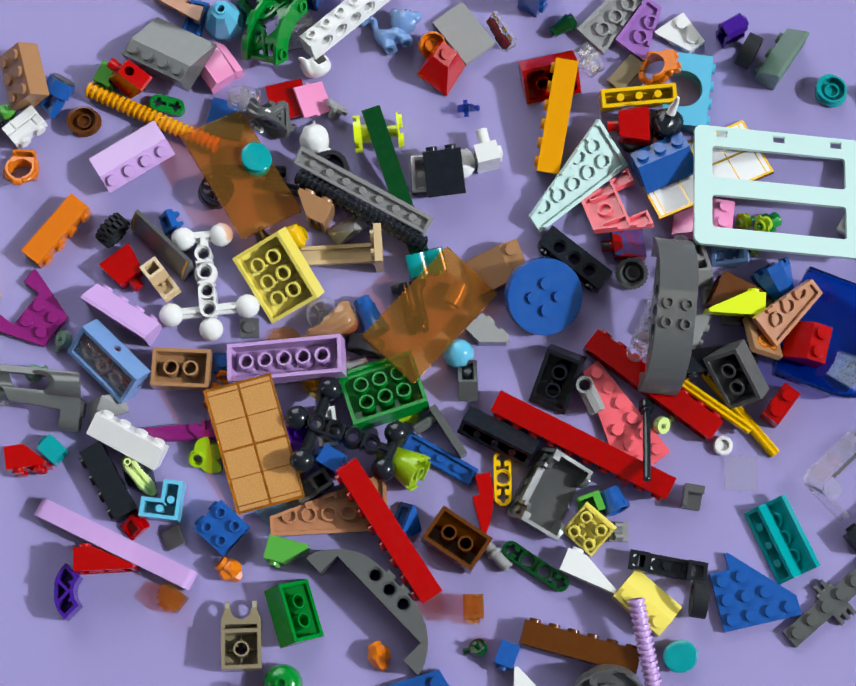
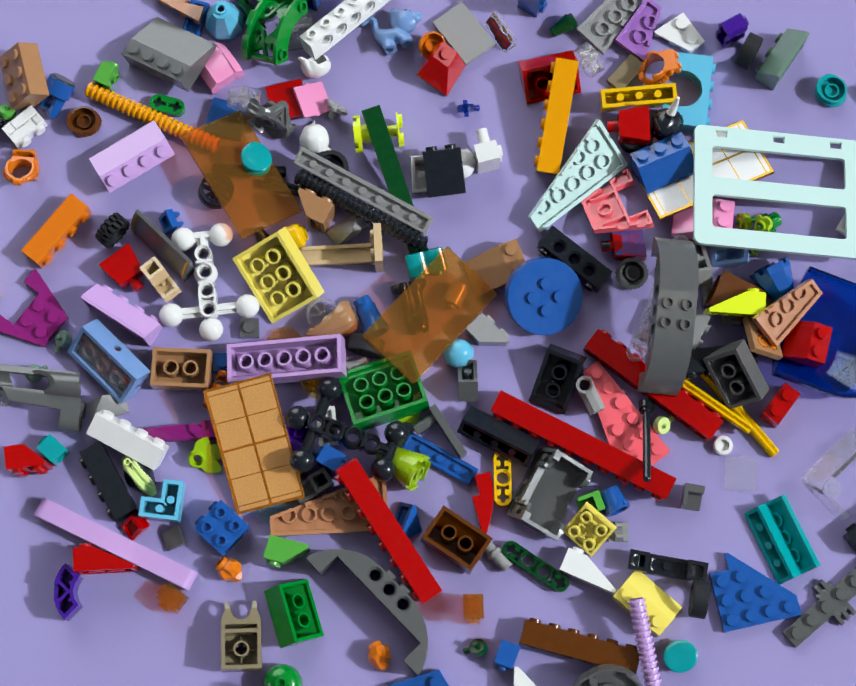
(128, 77): red torso -> none

